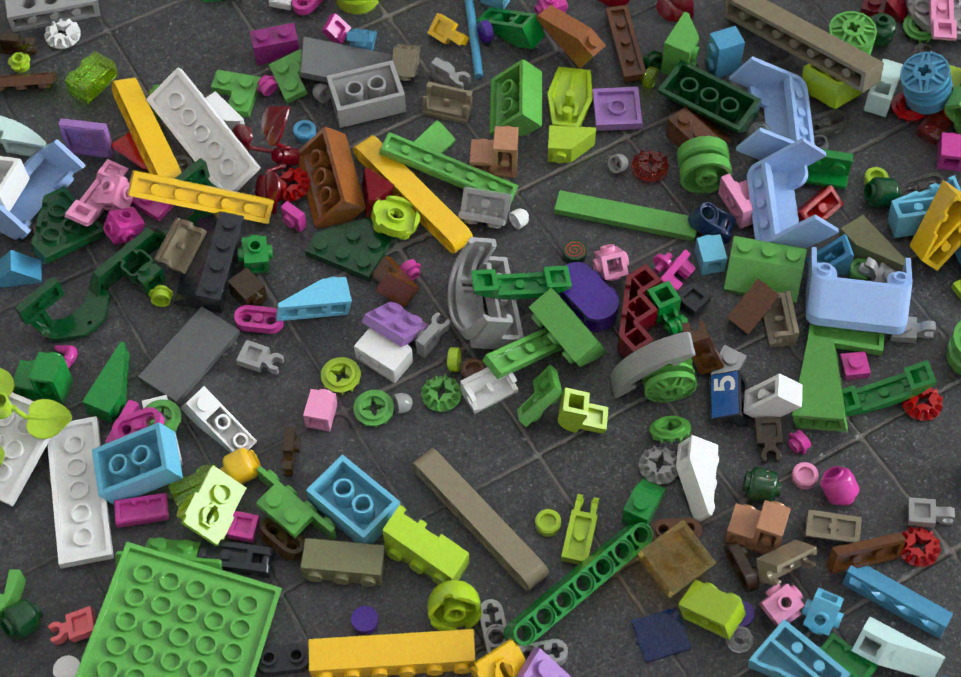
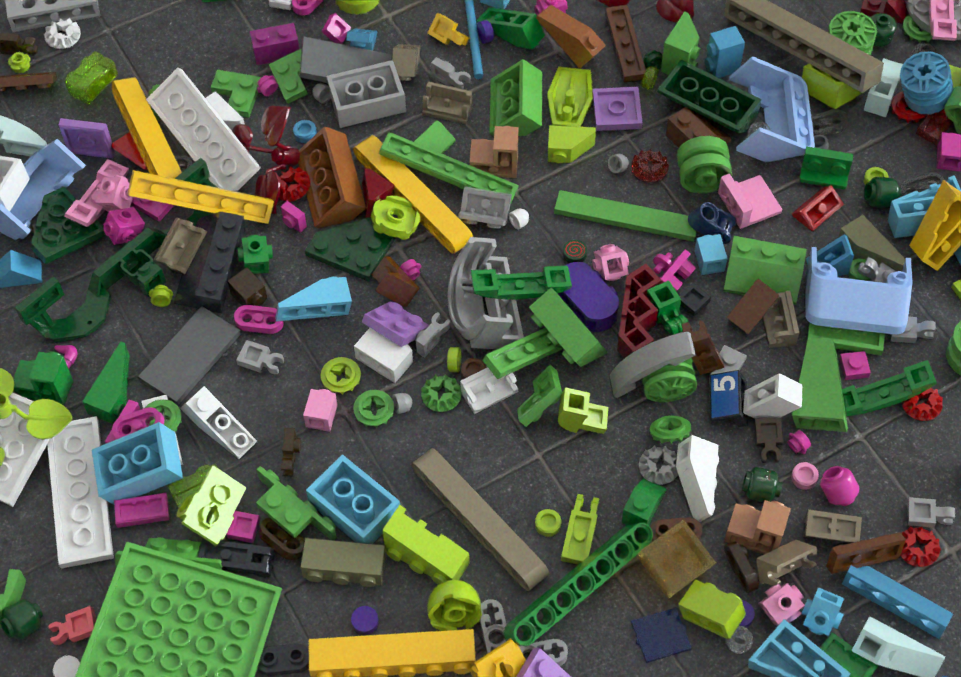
(241, 465): yellow head -> none
(773, 197): light blue windscreen -> none

